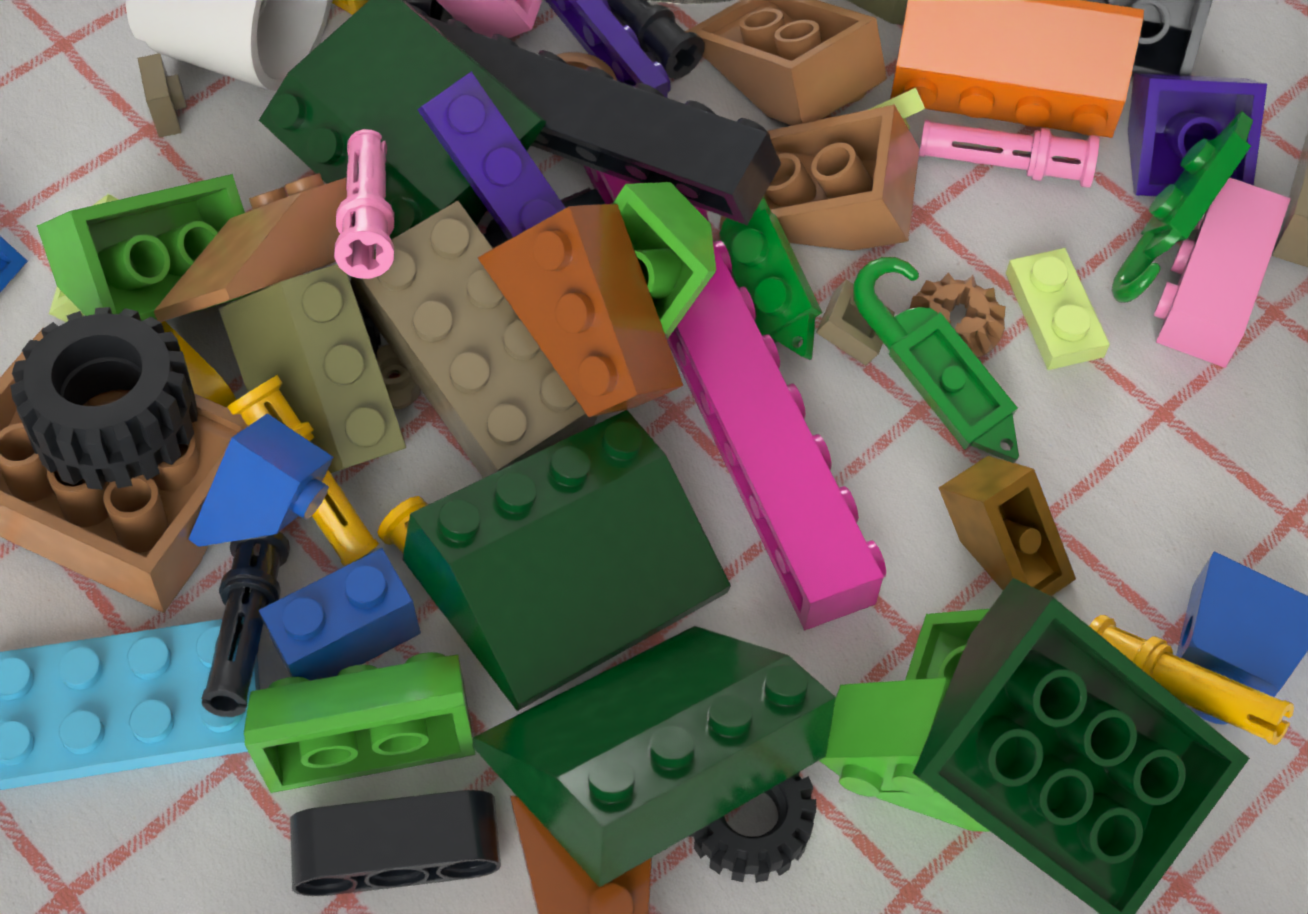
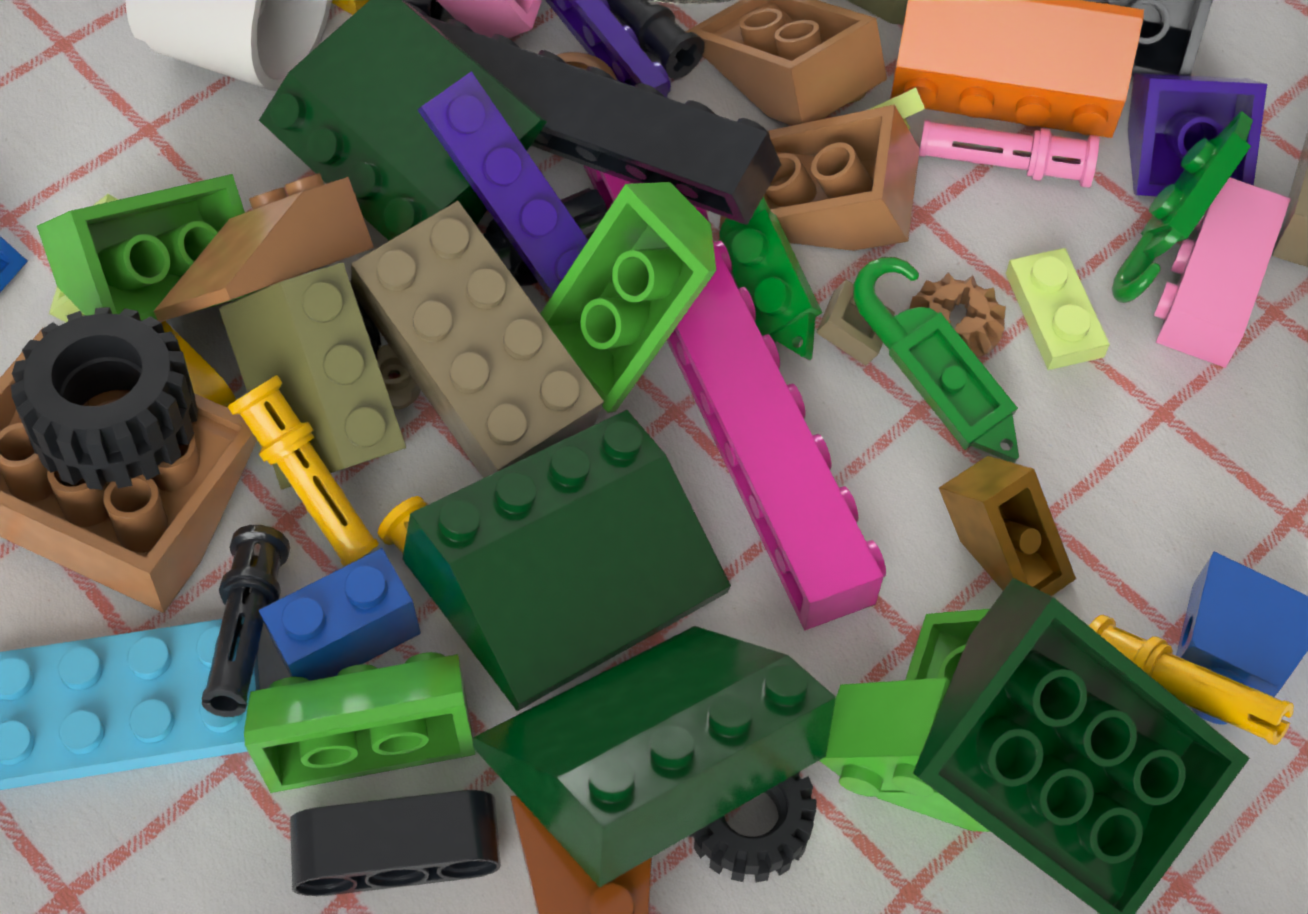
(162, 94): dark tan plate -> none
(262, 484): blue slope -> none
(365, 214): bright pink pin -> none
(588, 307): dark orange wedge -> none

